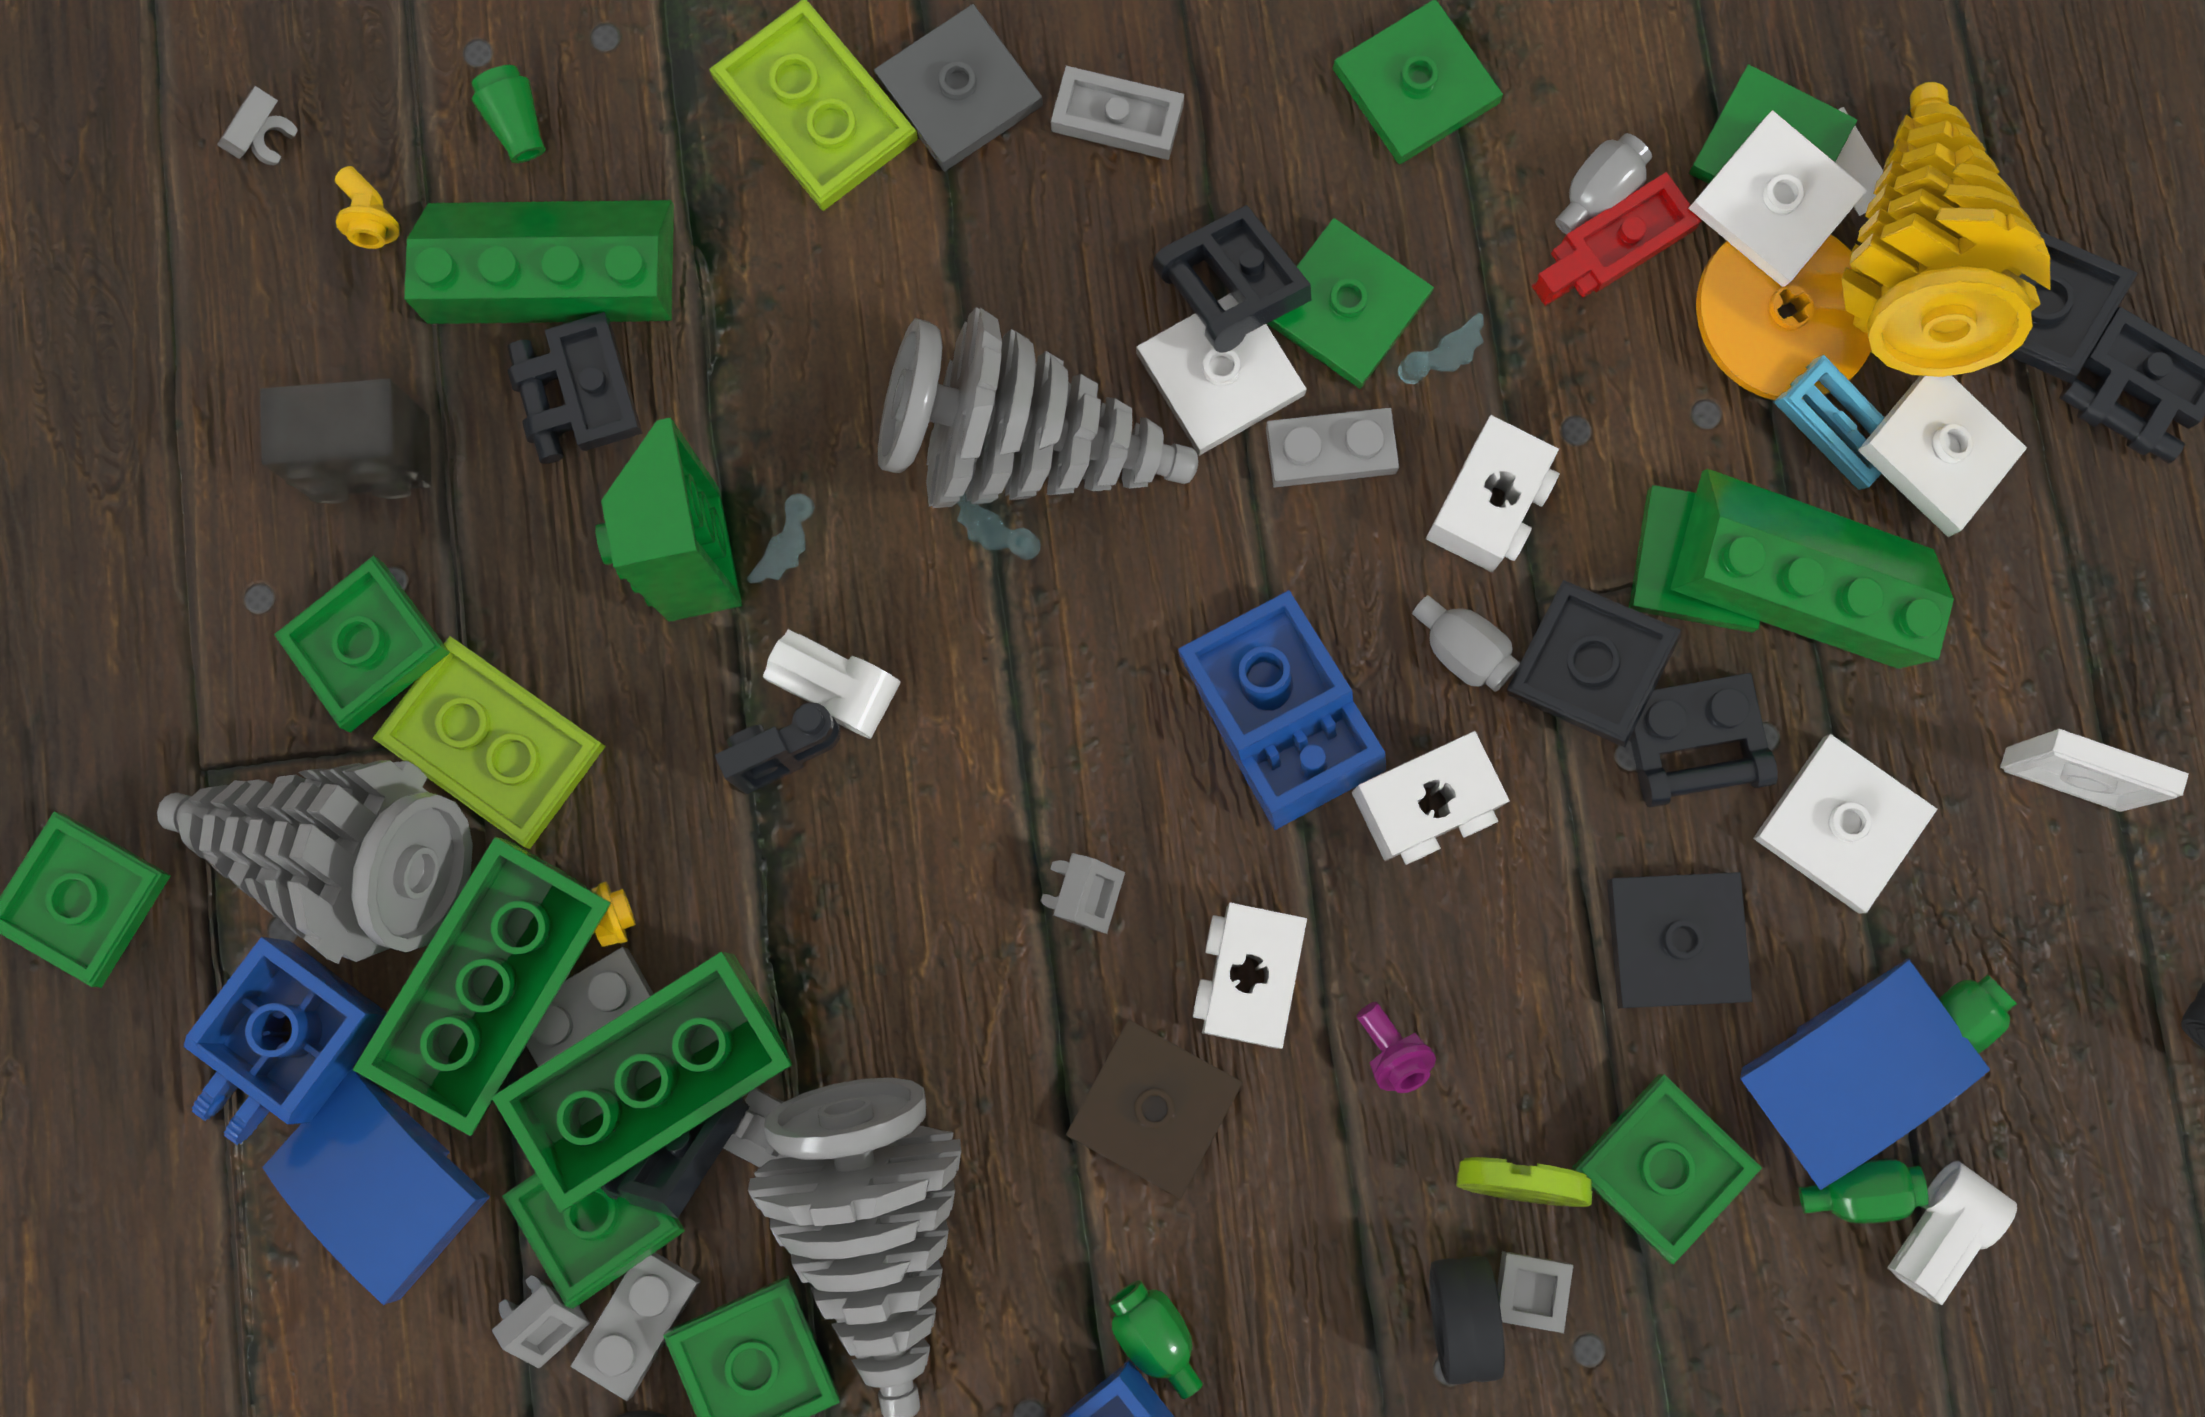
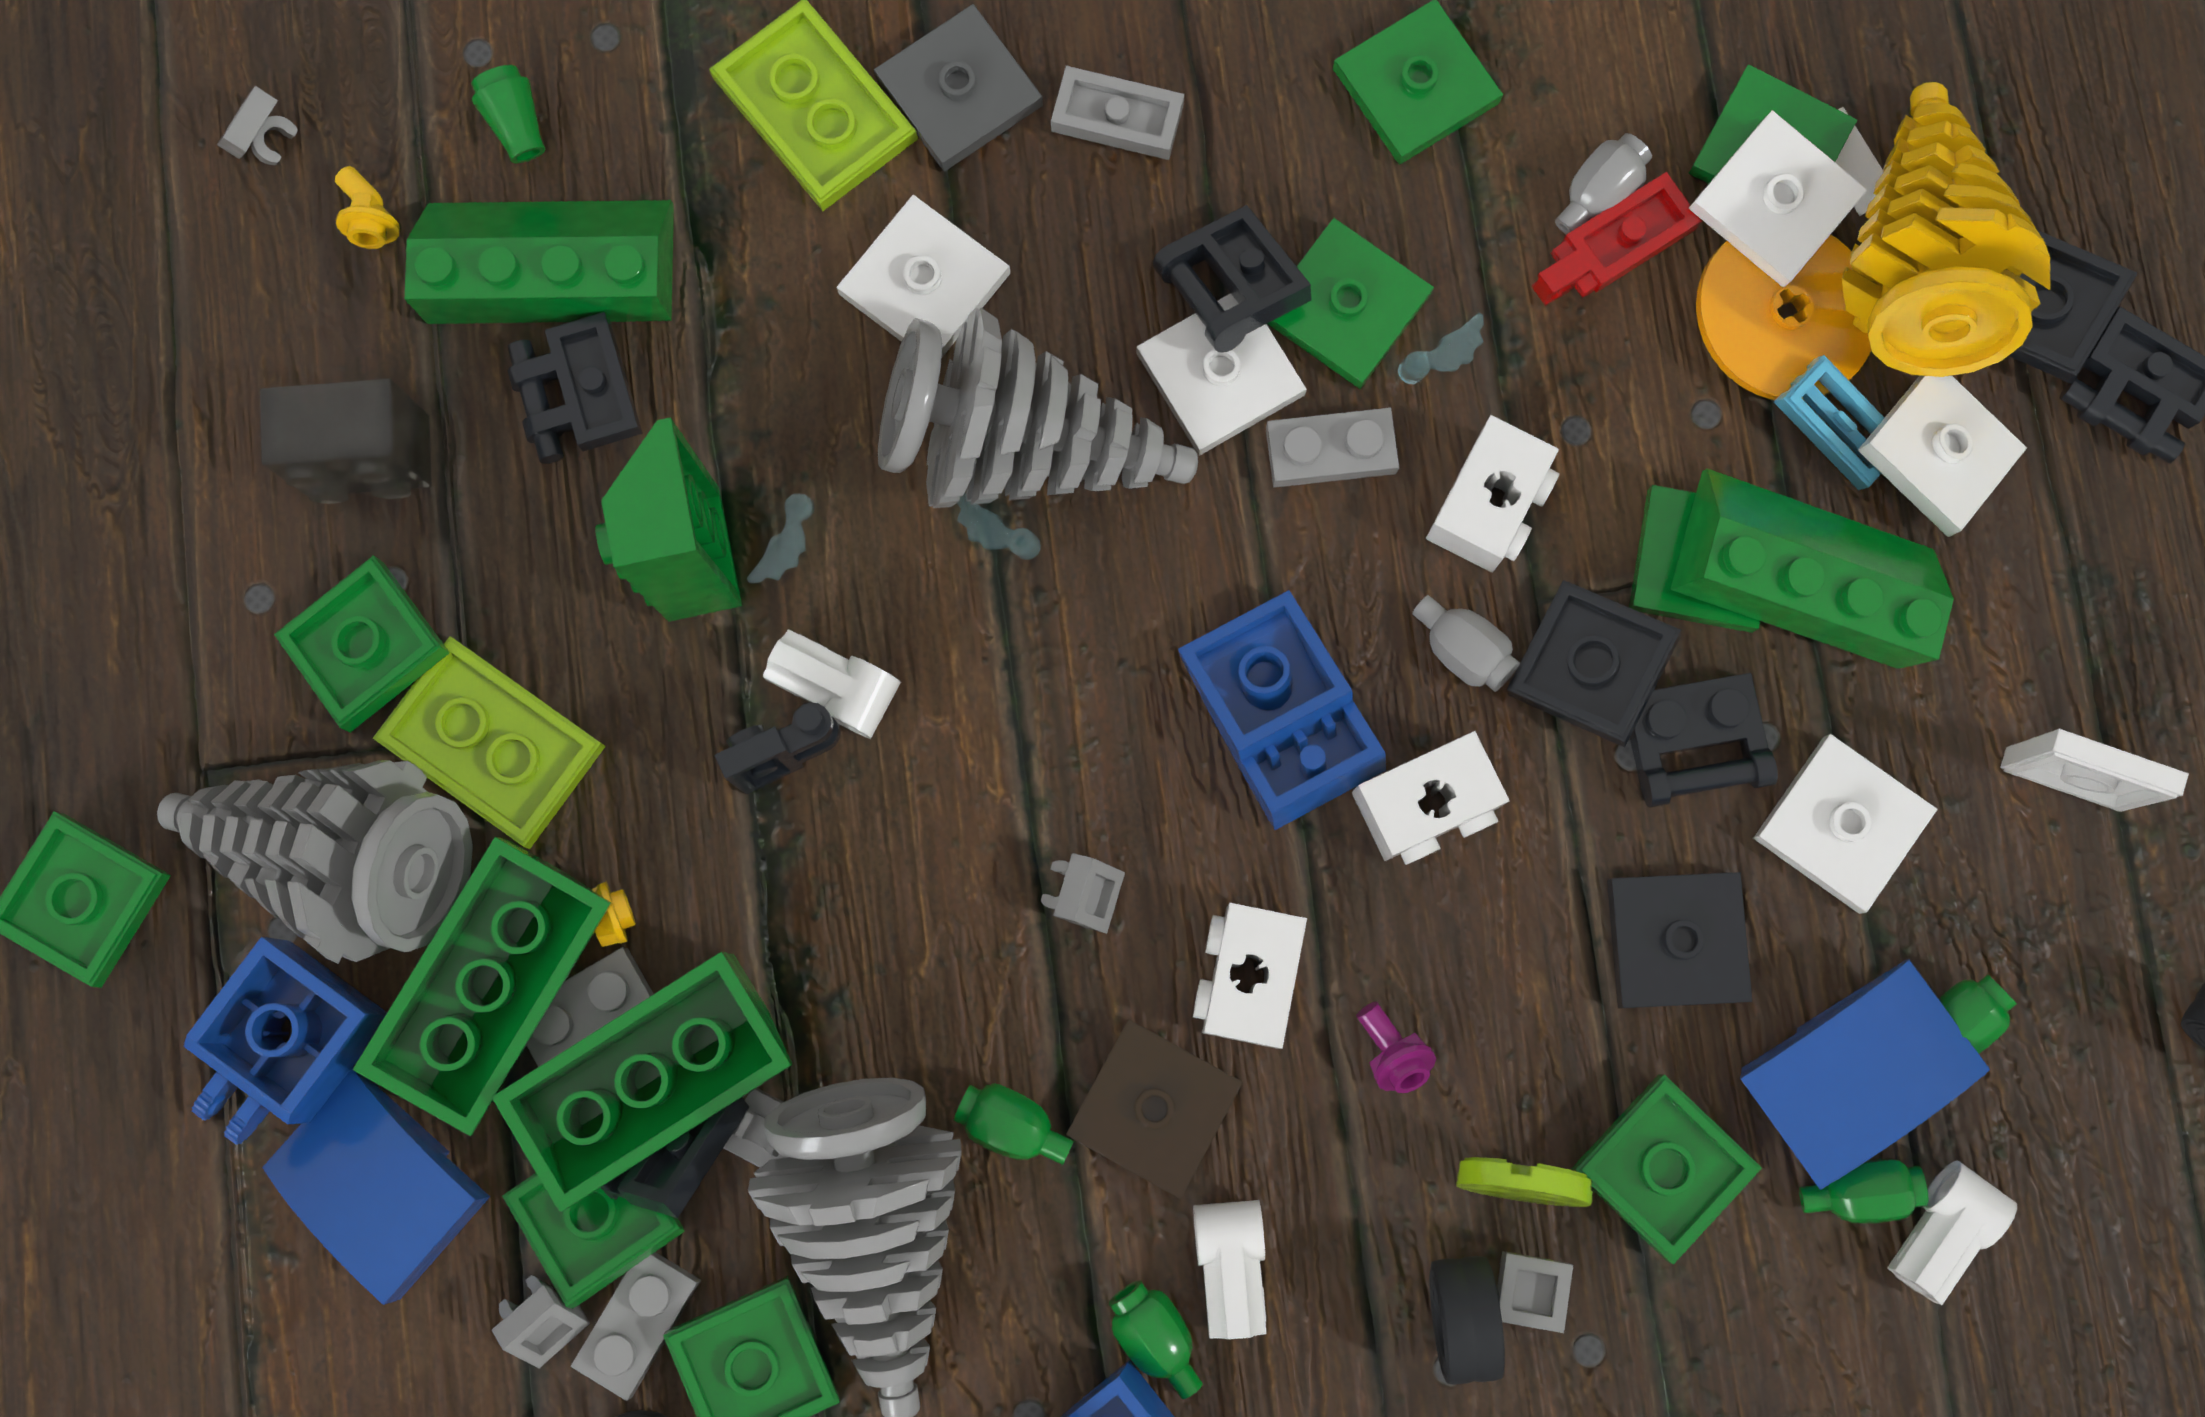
(923, 272): none -> white plate
(1010, 1124): none -> green plant
(1230, 1251): none -> white piece

